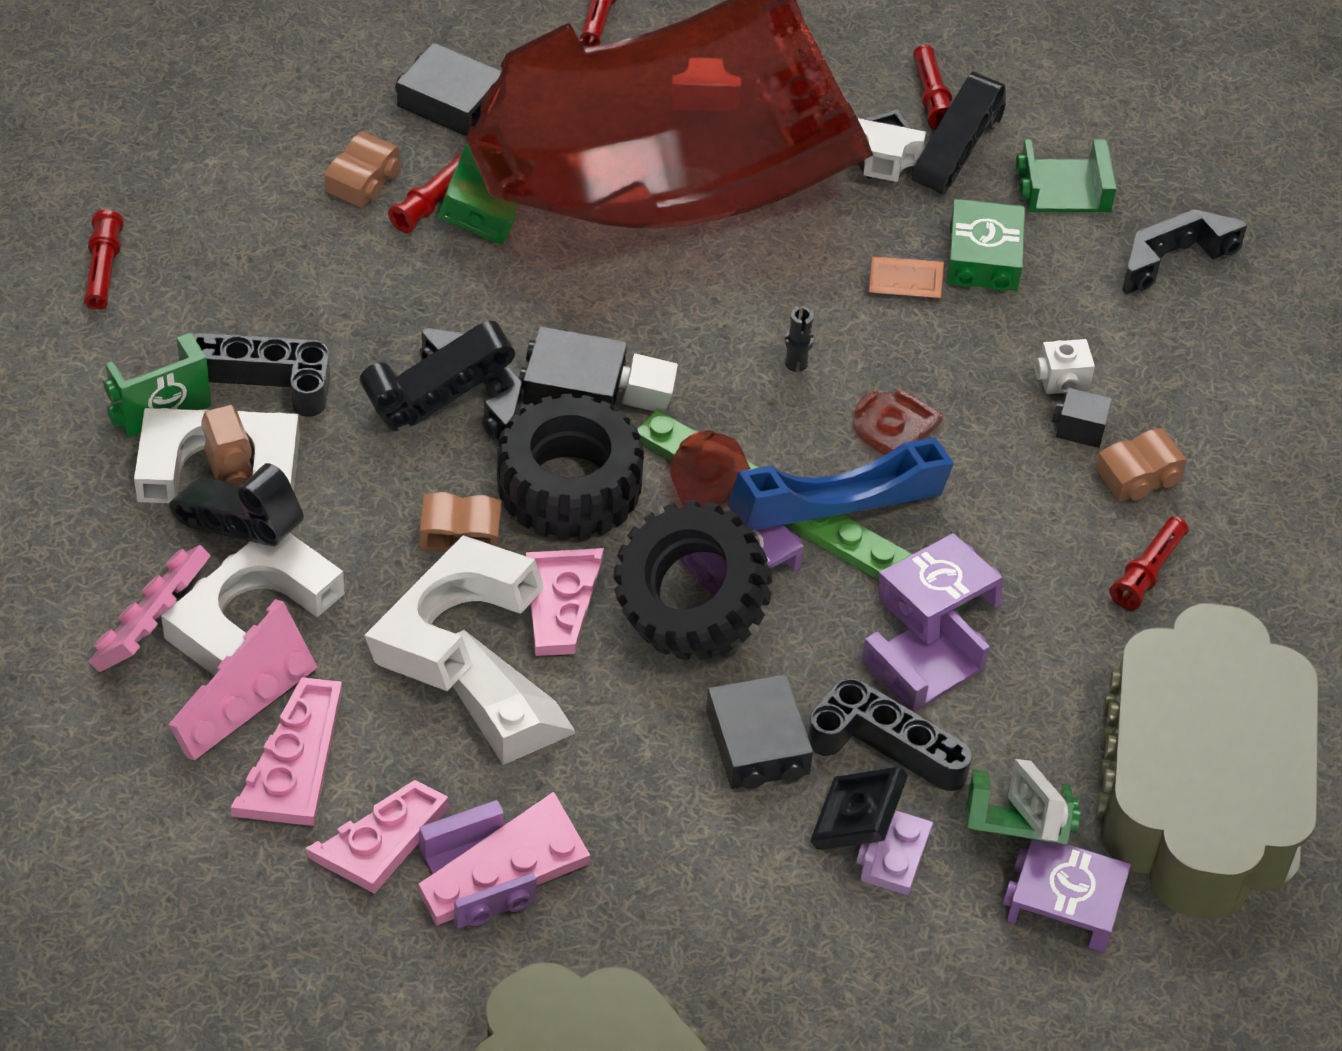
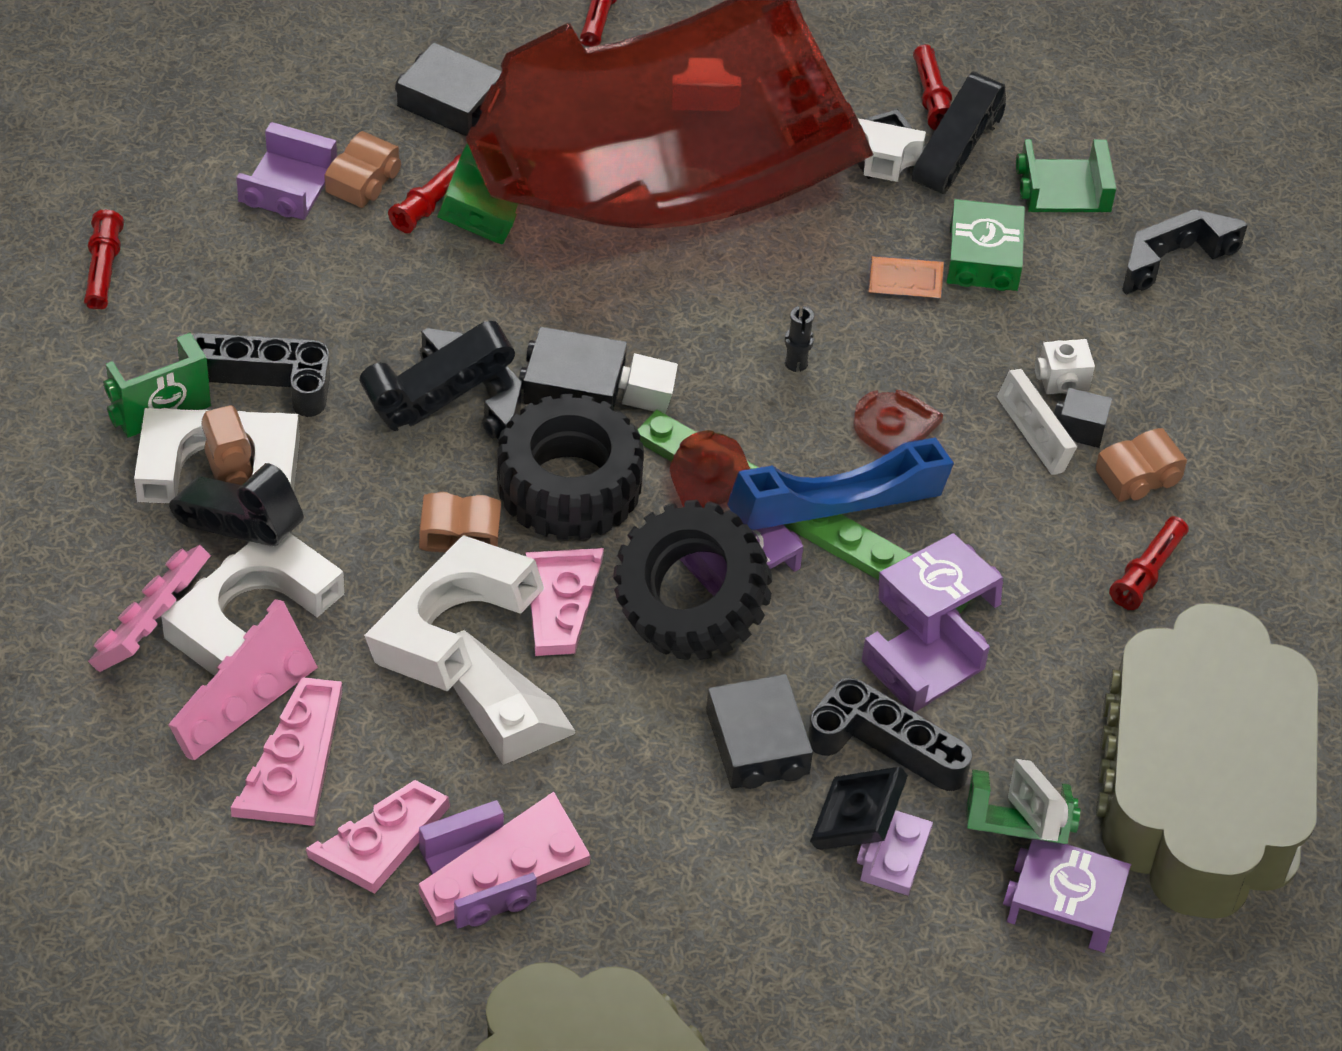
(289, 172): none -> medium lavender panel
(1036, 421): none -> white plate

